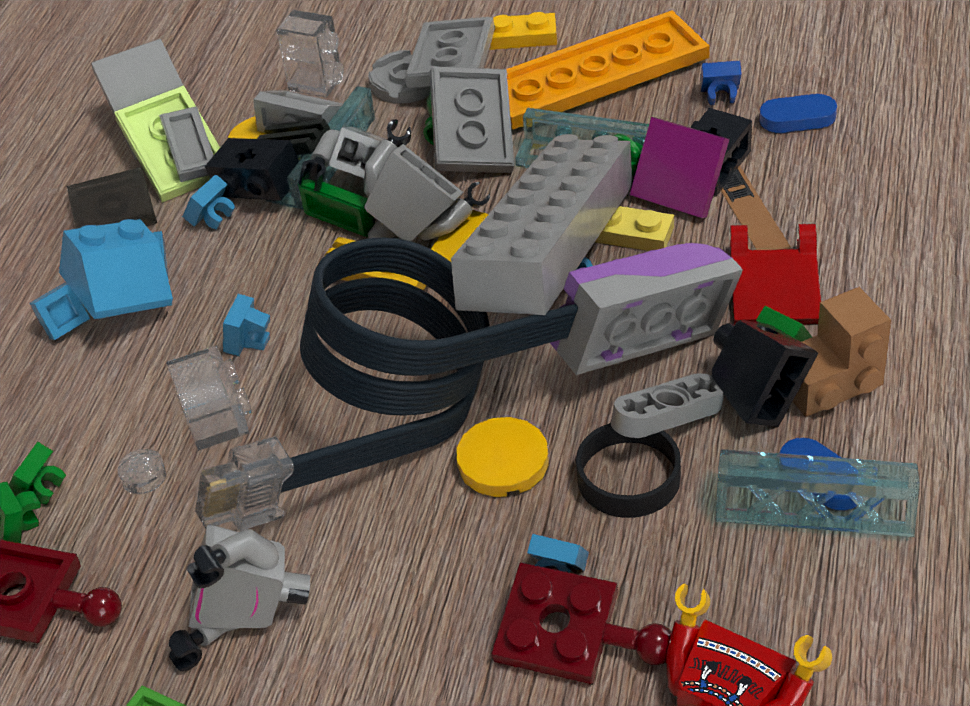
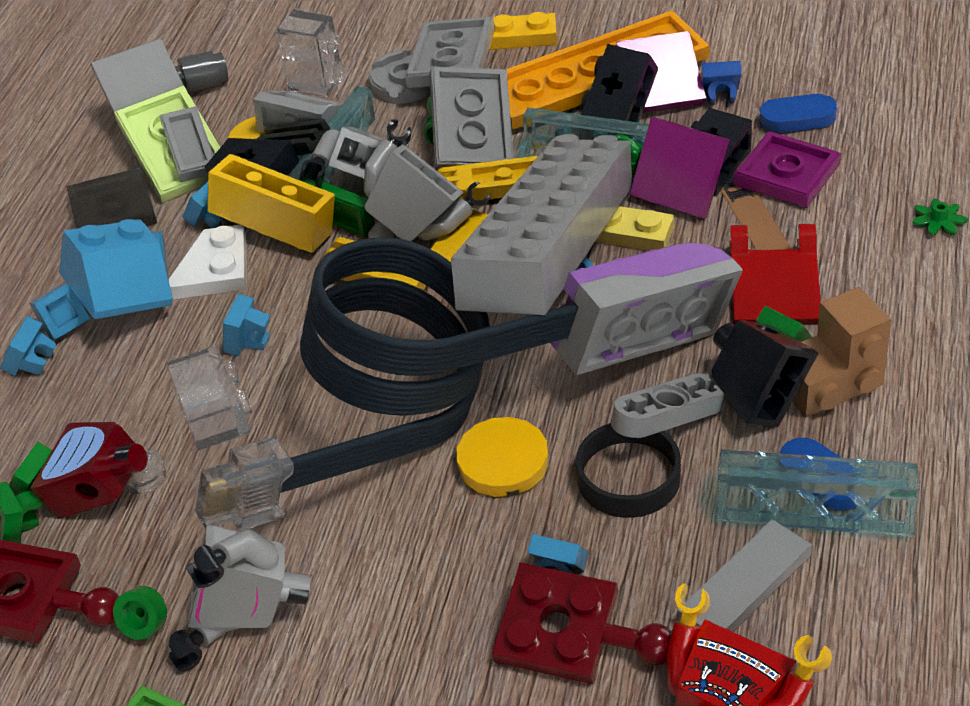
(24, 346): none -> dark azure tile
(88, 468): none -> dark red torso
(140, 612): none -> green tile
(202, 71): none -> dark grey brick
(212, 264): none -> white wing
(270, 203): none -> yellow brick
(494, 176): none -> yellow hinge
(620, 84): none -> black brick
(678, 75): none -> tile
(751, 576): none -> light grey tile
(787, 169): none -> magenta tile
(939, 216): none -> green plant

